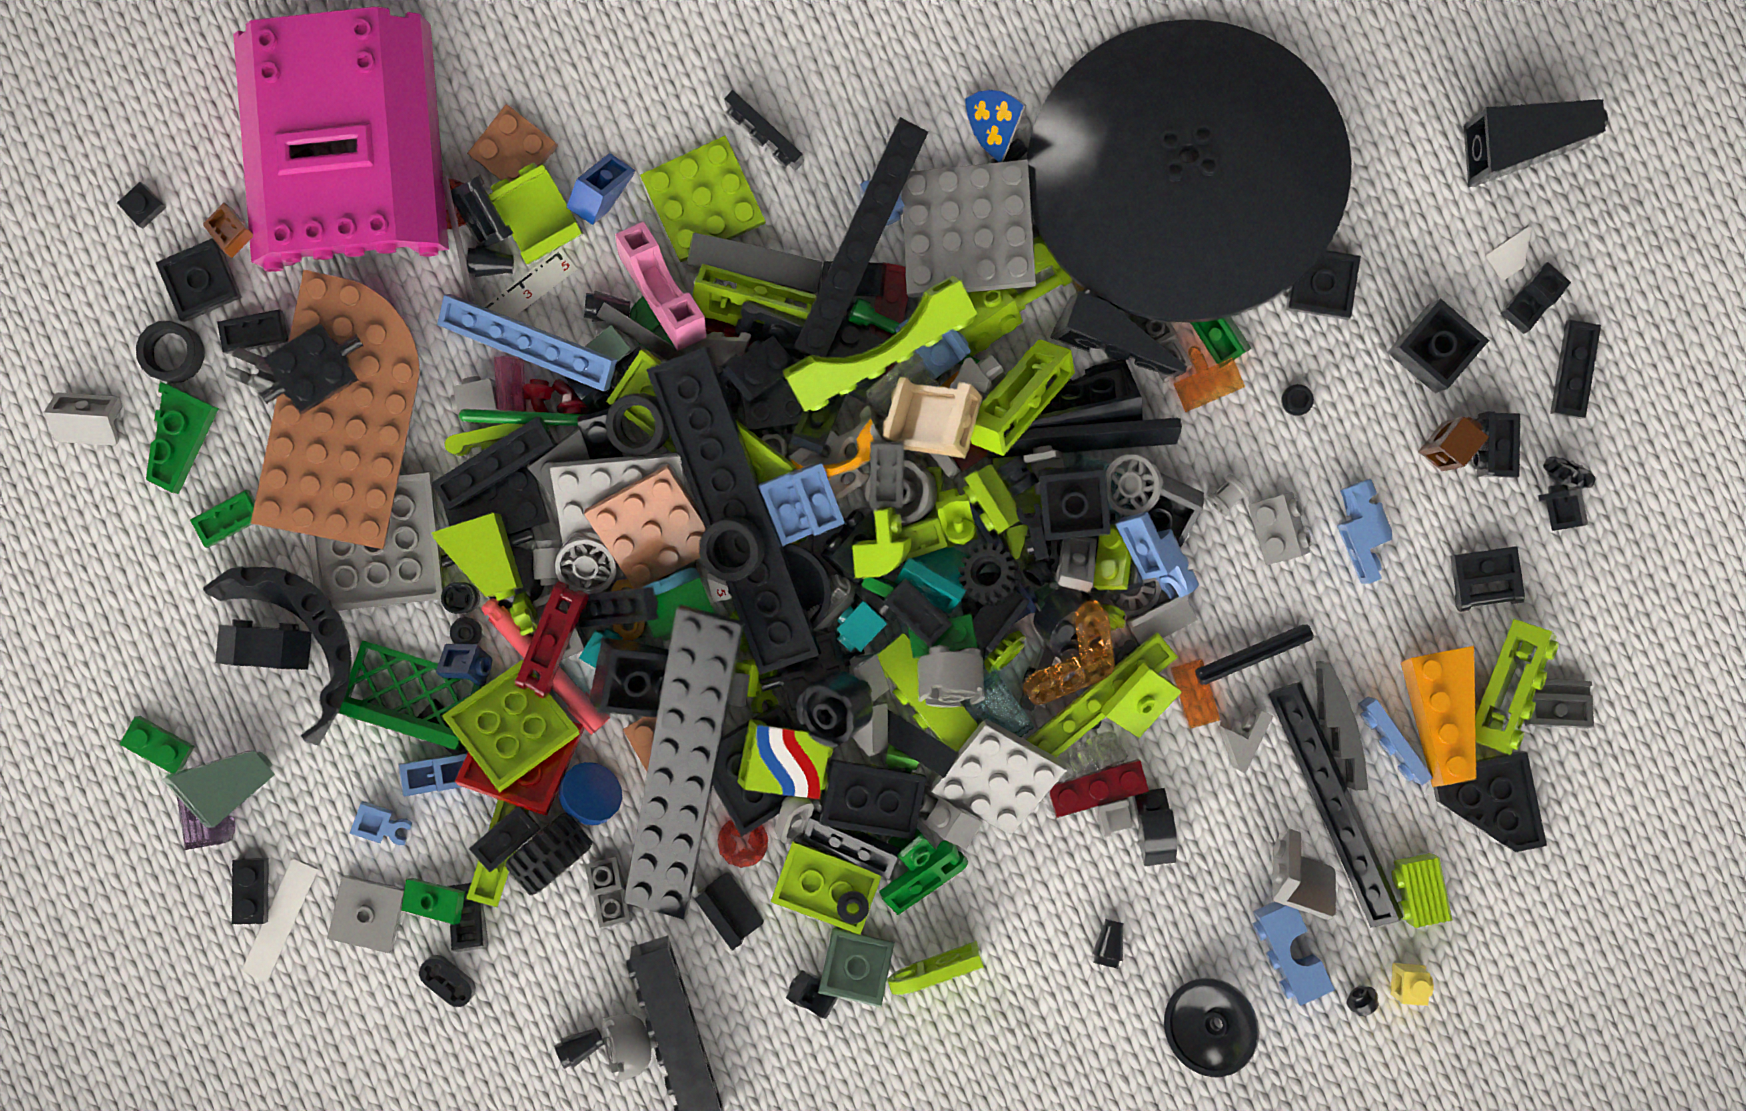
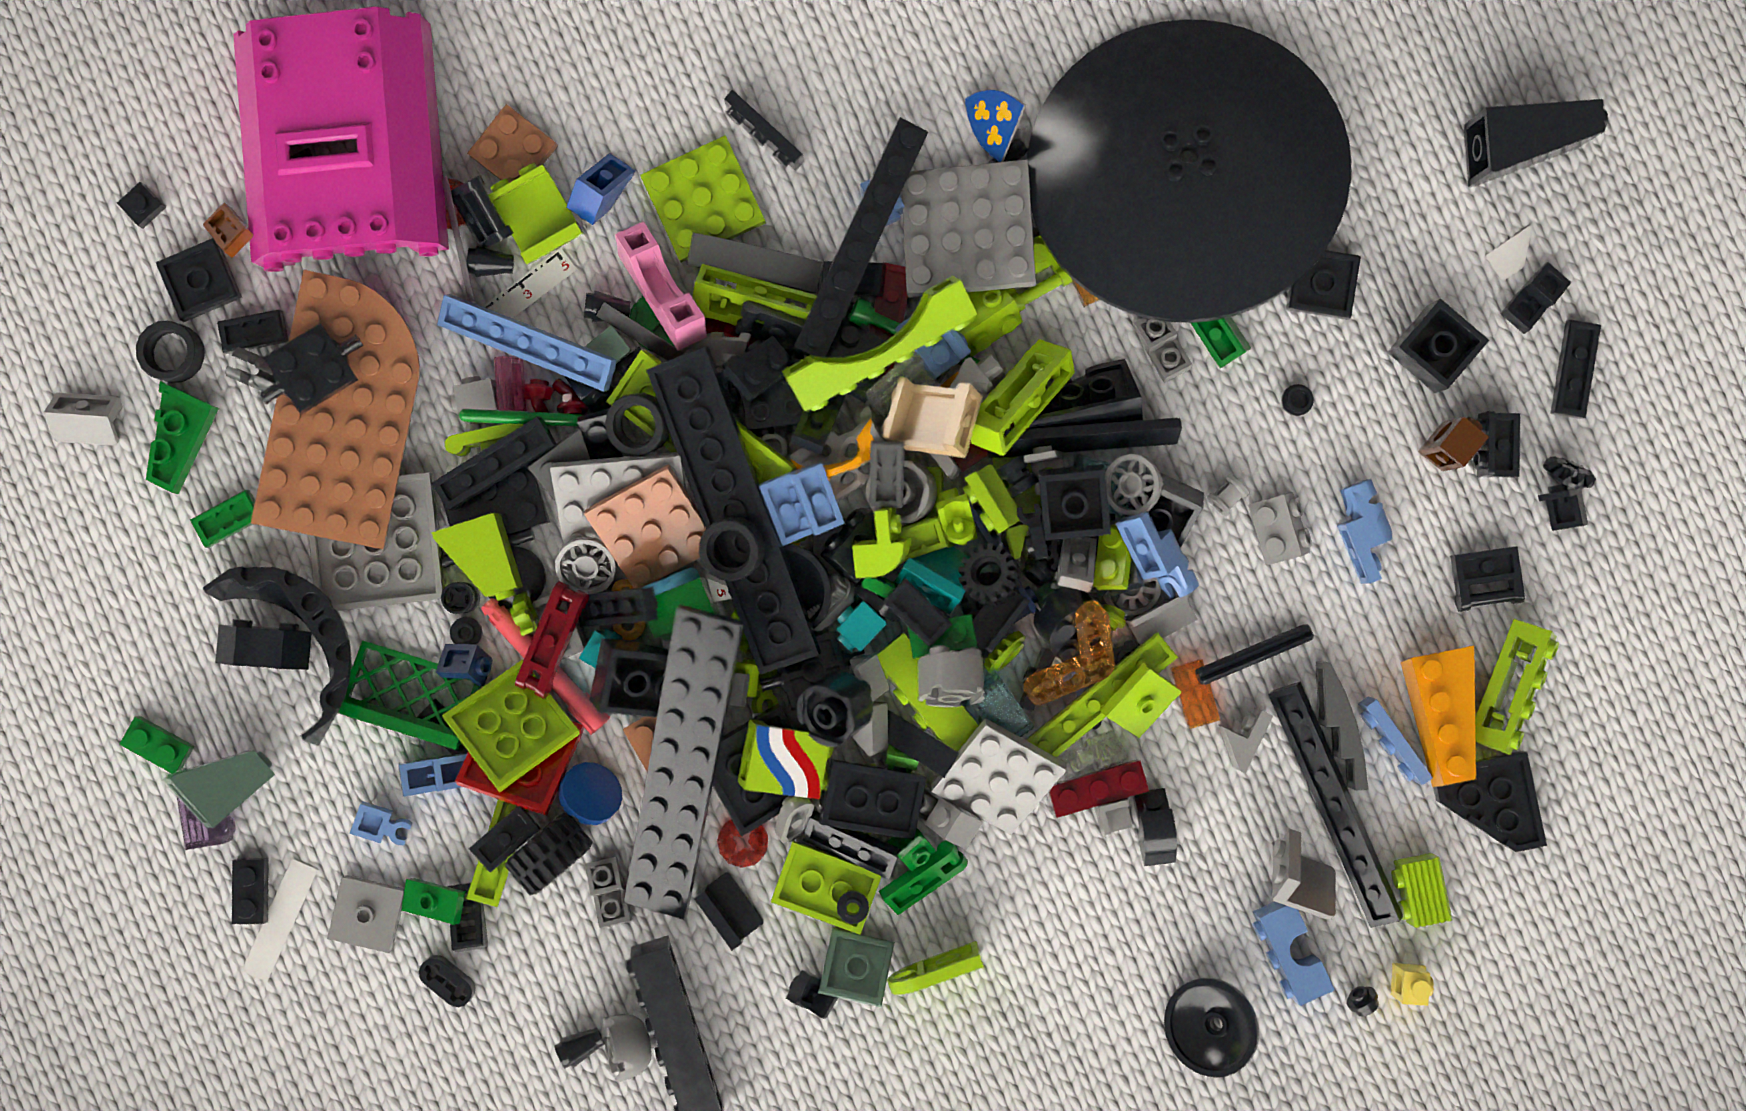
(544, 561): light grey brick -> none
(1097, 324): black wedge -> none
(1109, 945): black cone -> none
(1208, 382): clear orange plate -> none
(1563, 705): dark grey plate -> none

